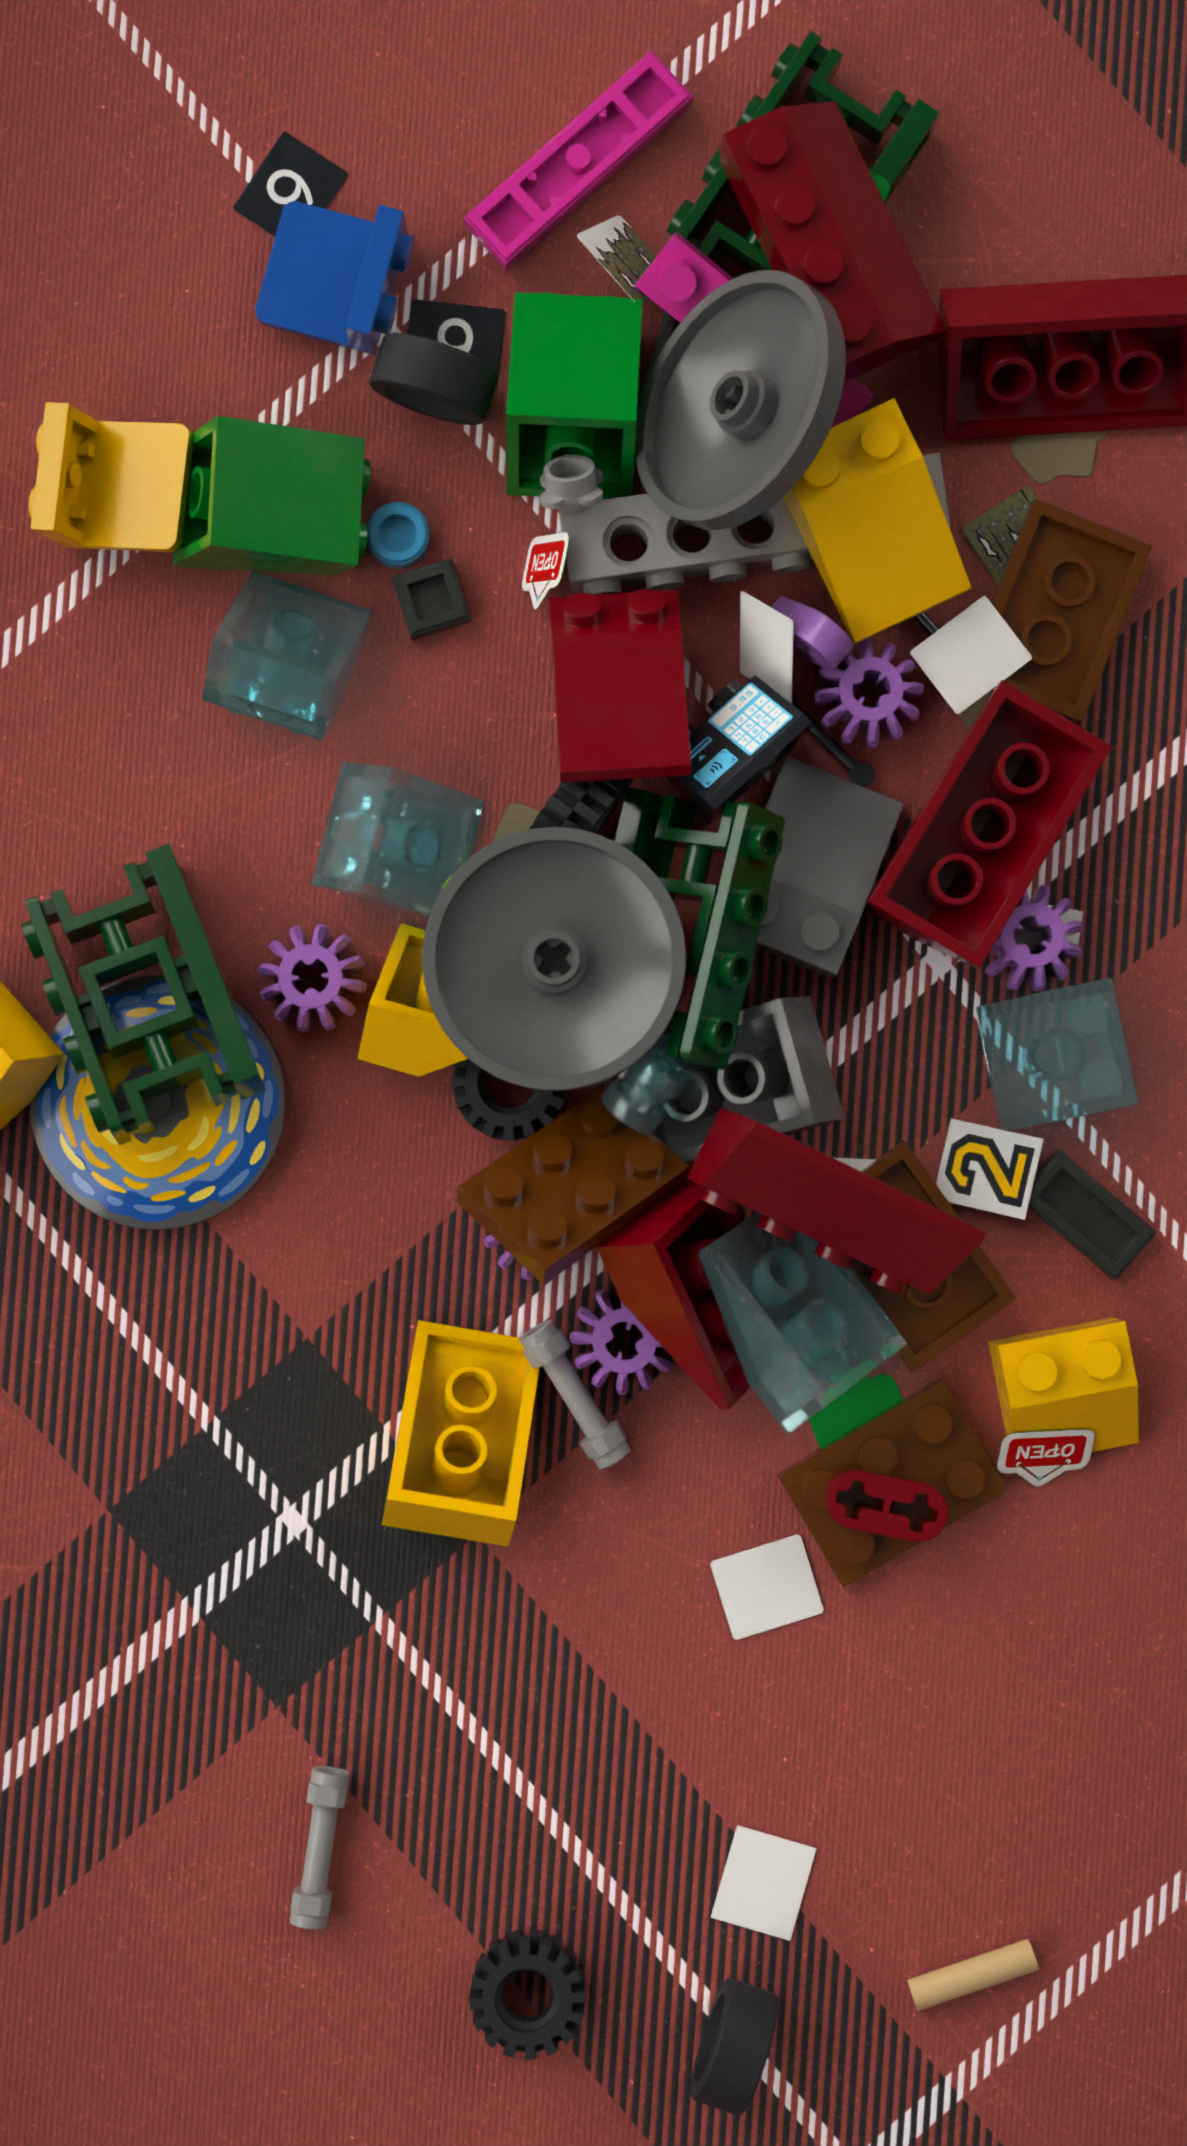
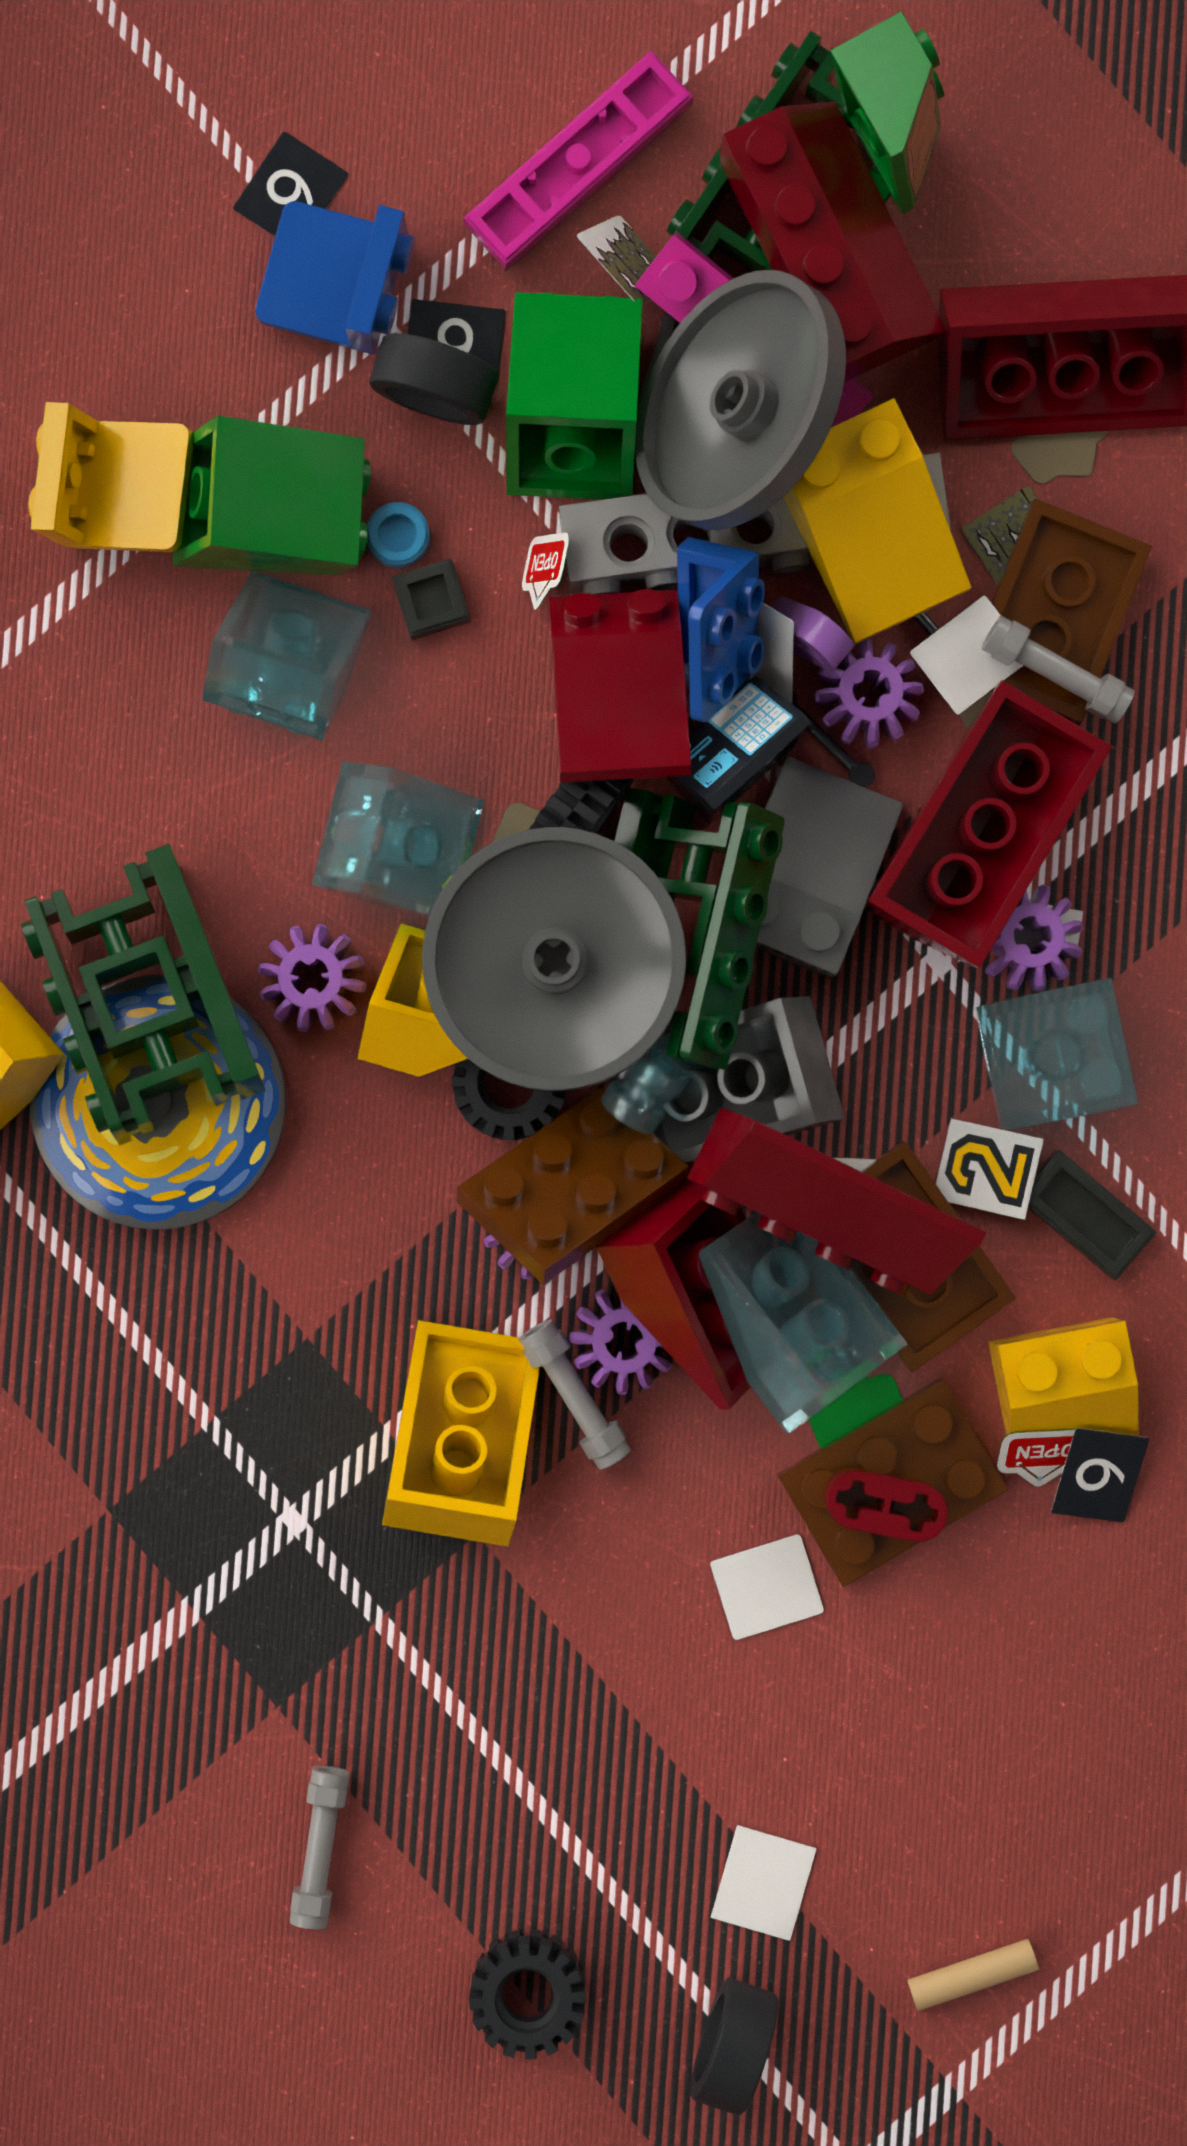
(570, 483): light grey plate -> none
(718, 621): none -> blue bracket
(892, 101): none -> green slope
(1099, 1475): none -> black sticker
(1105, 696): none -> light grey bar

